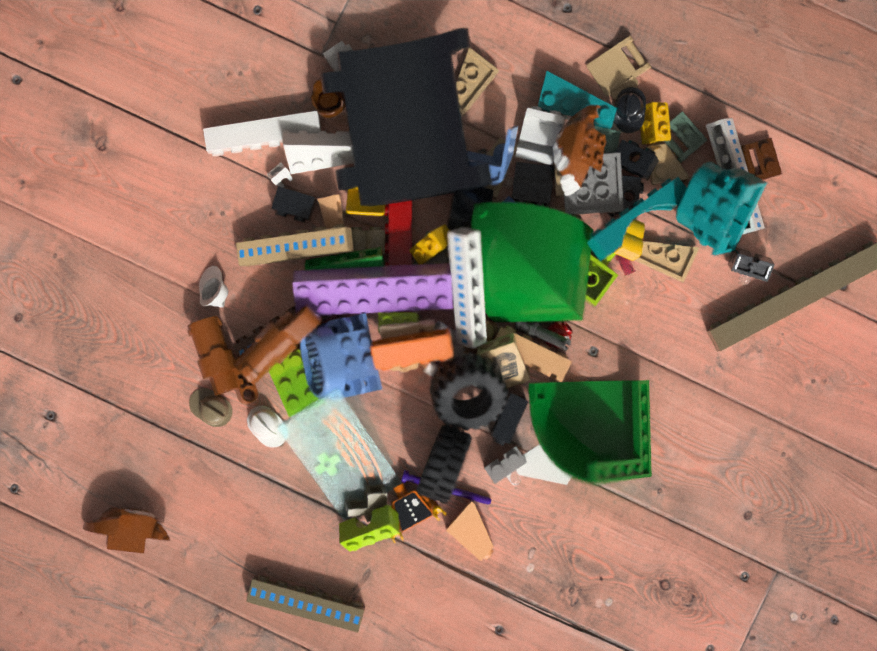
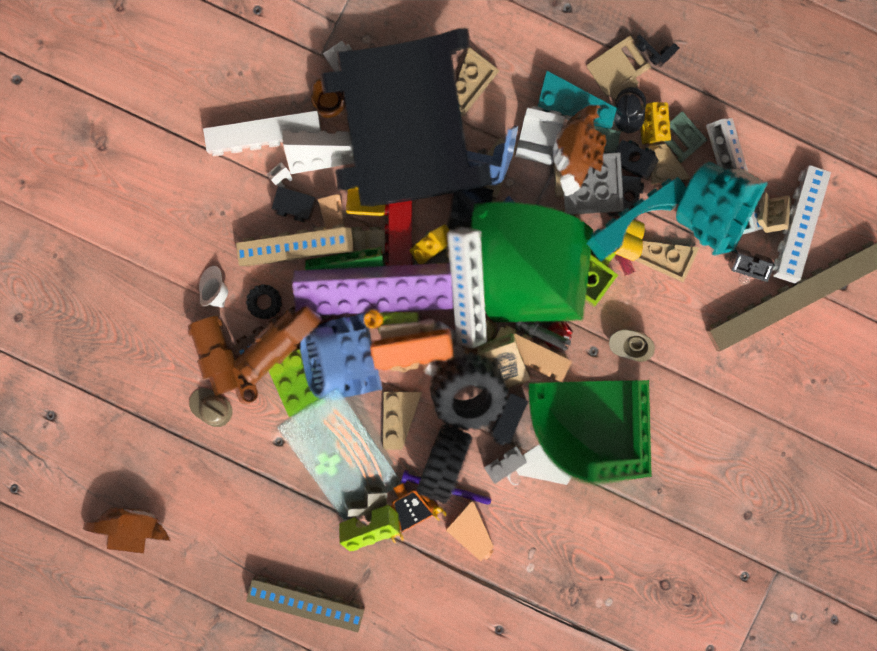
(263, 423): white piece -> none
(275, 301): none -> black tyre
(373, 319): none -> light orange plate
(397, 417): none -> tan wing
(532, 184): black plate -> none
(632, 345): none -> dark tan piece
(657, 59): none -> black bracket
(765, 156): reddish brown plate -> none
(774, 213): none -> tan bracket
(801, 224): none -> white brick

